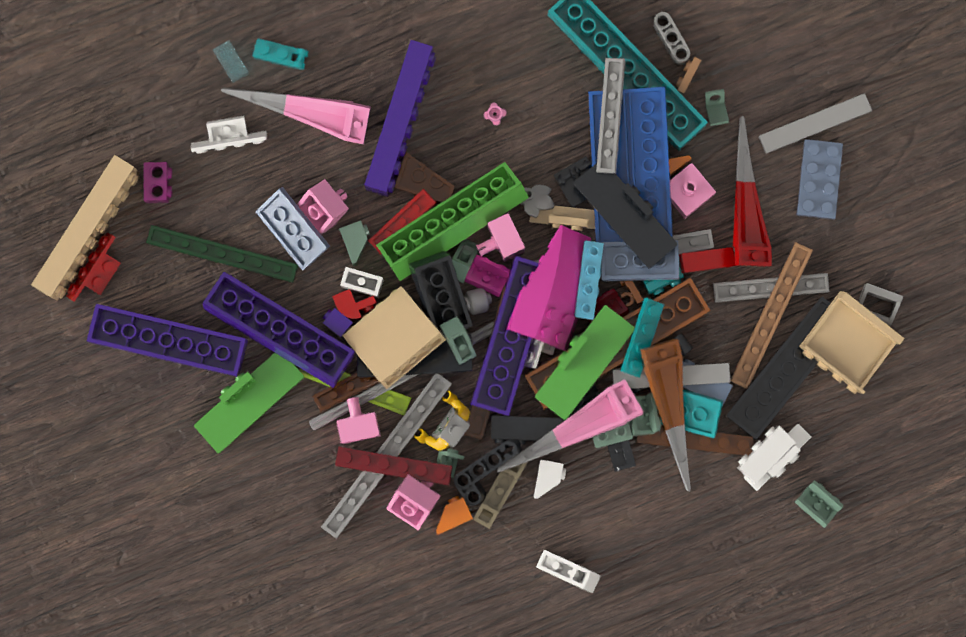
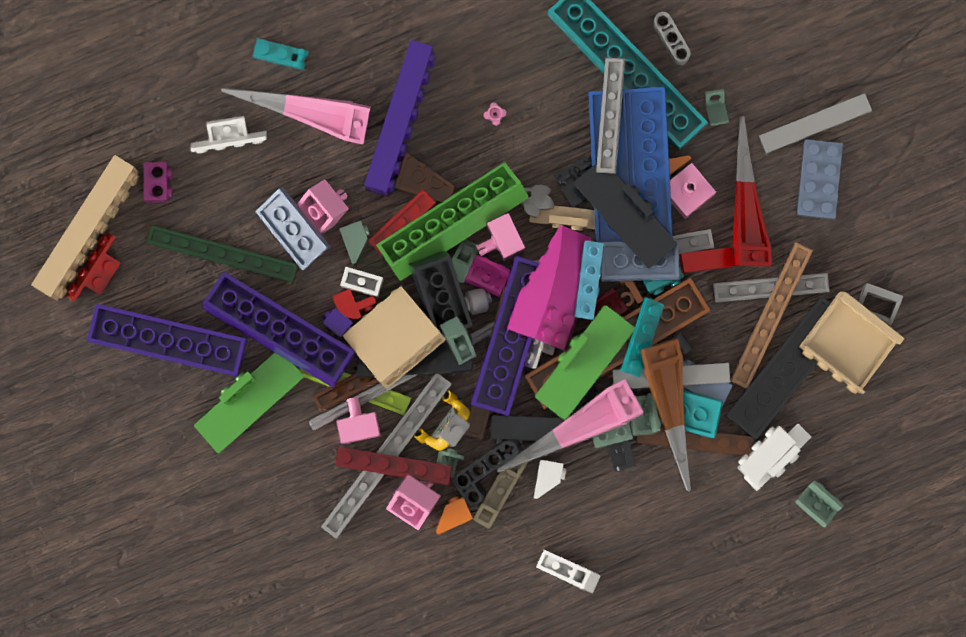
(230, 61): clear light blue plate -> none
(690, 69): medium nougat plate -> none

